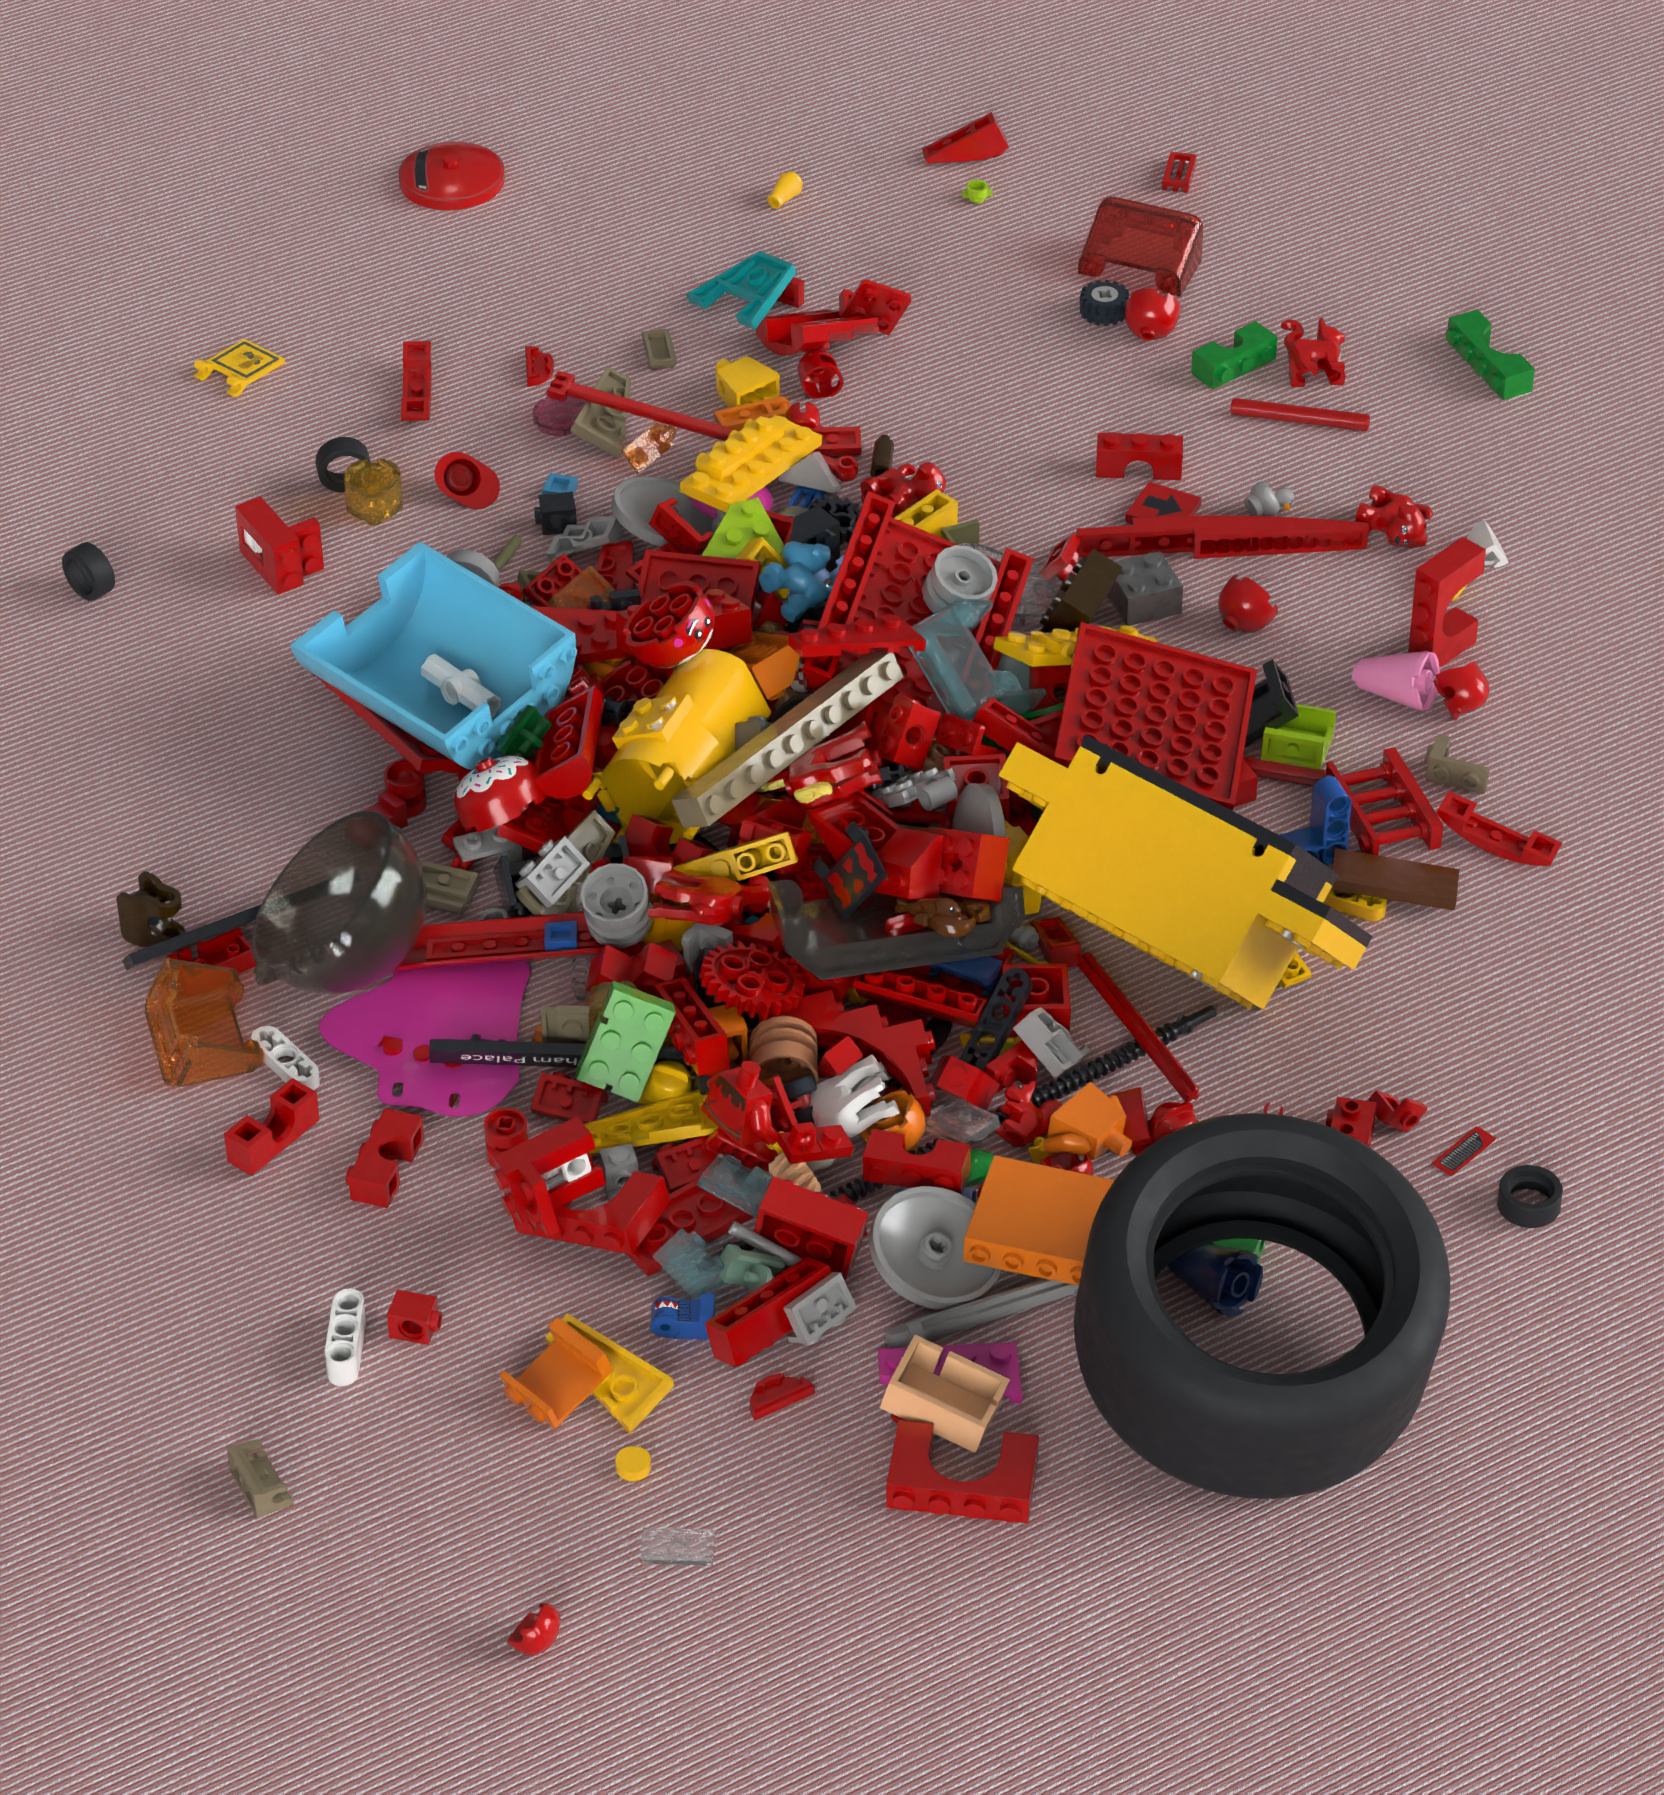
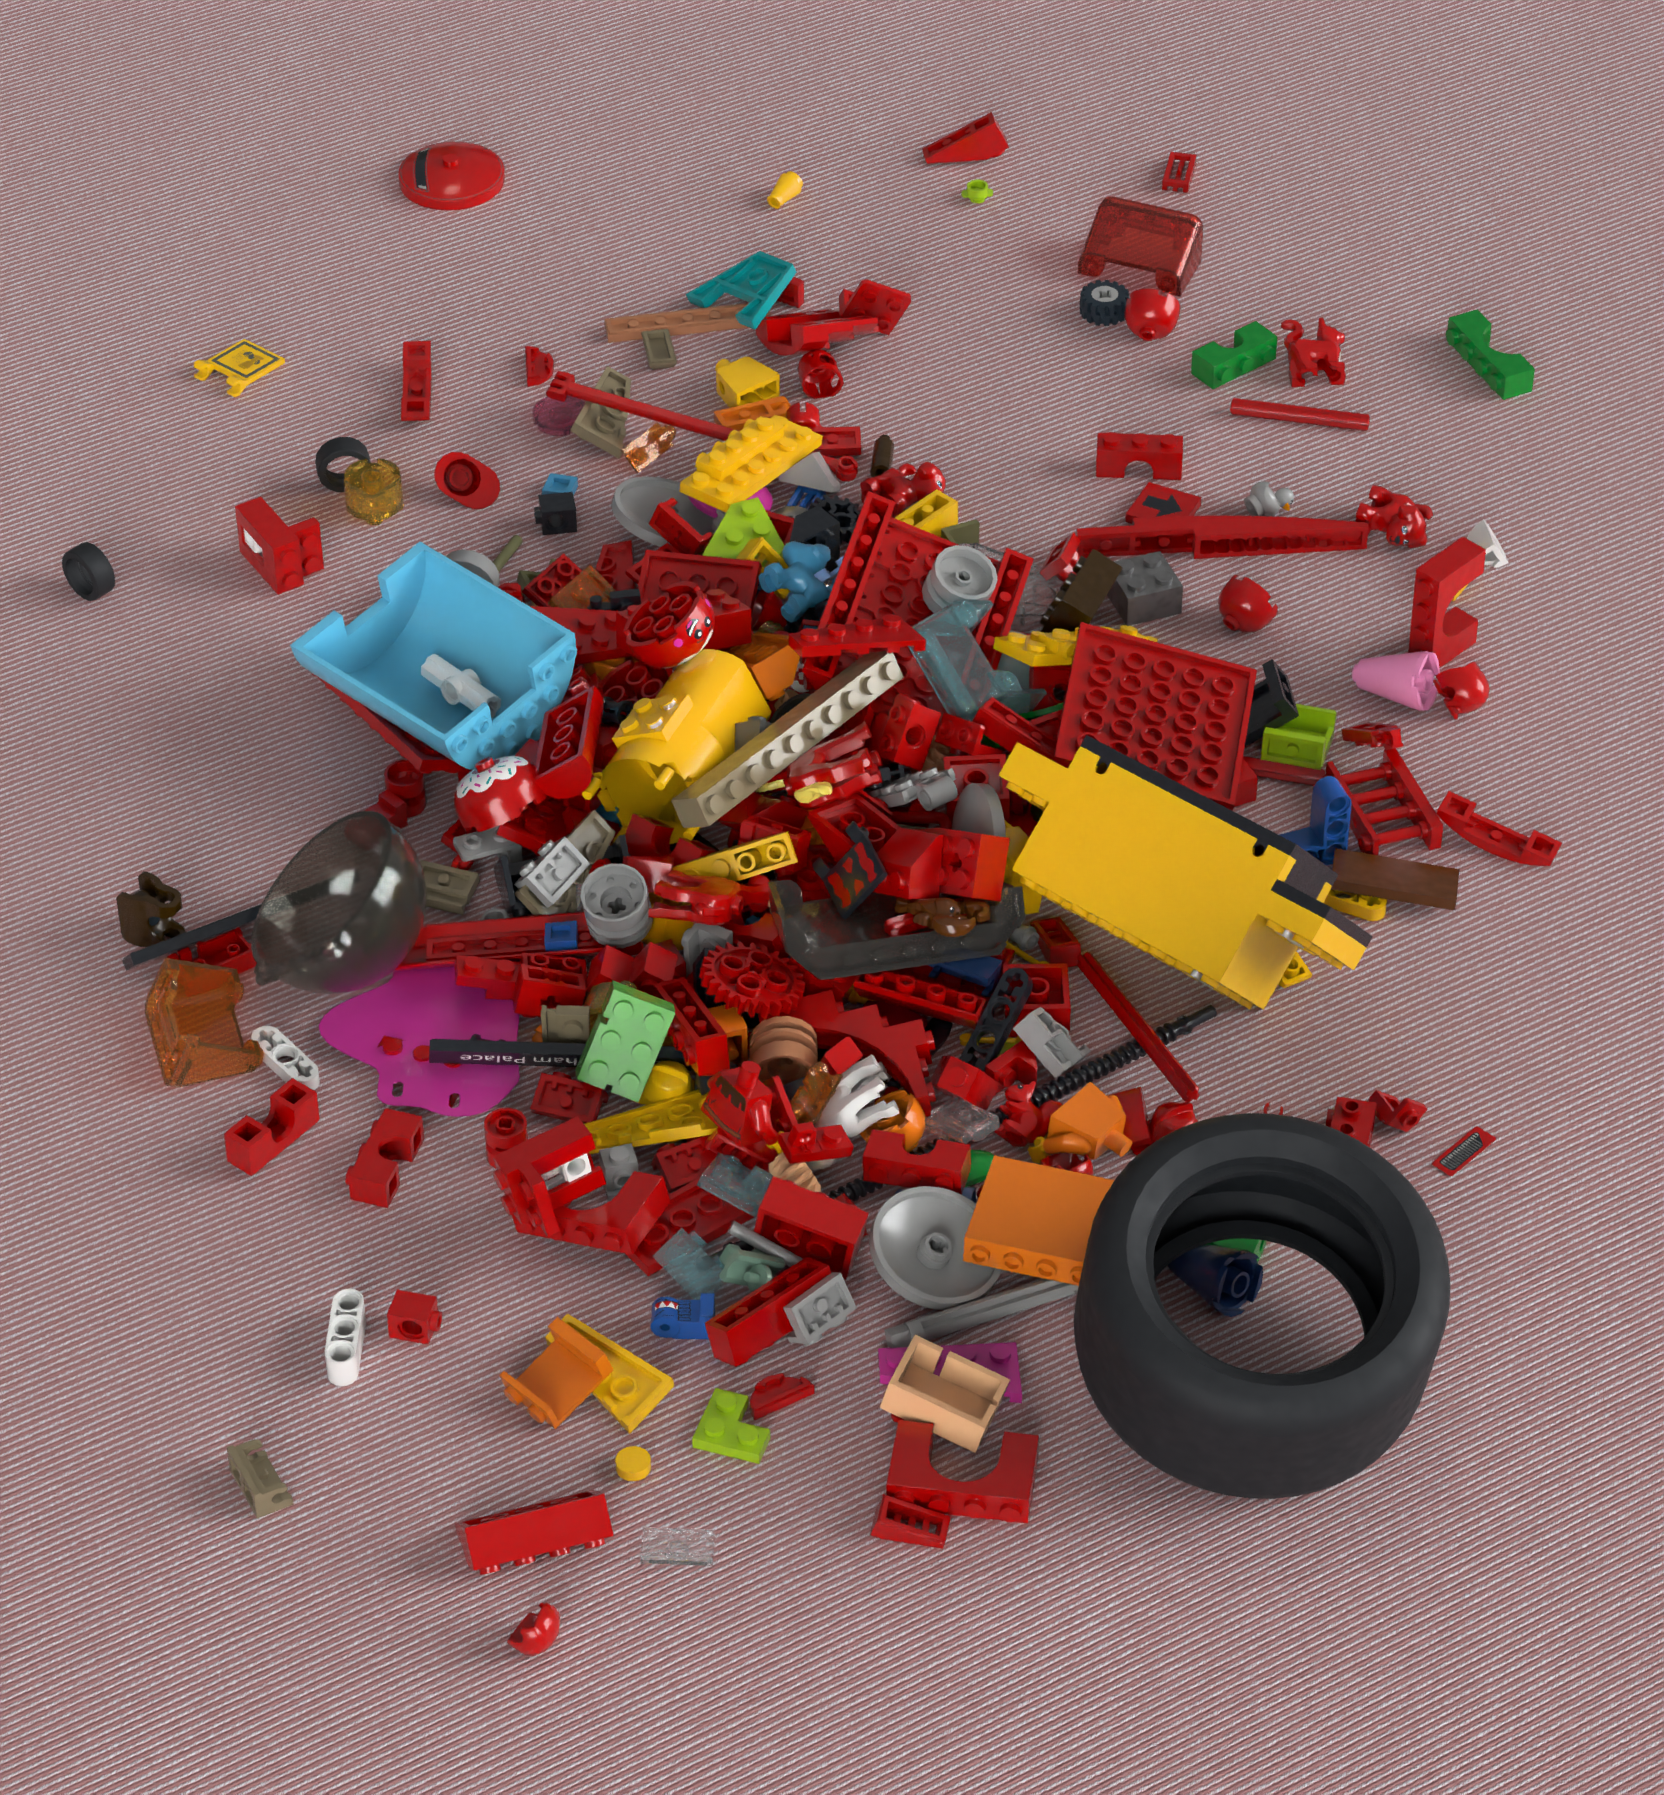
(500, 976): none -> red slope
(524, 734): dark green hips -> none
(535, 1530): none -> red slope
(548, 987): none -> red brick
(577, 538): light grey slope -> none
(677, 322): none -> nougat tile
(725, 1434): none -> lime plate
(821, 1086): none -> clear orange hinge
(902, 1510): none -> red slope
(1374, 734): none -> red hinge
(1453, 771): dark tan bracket -> none
(1528, 1214): black tyre -> none

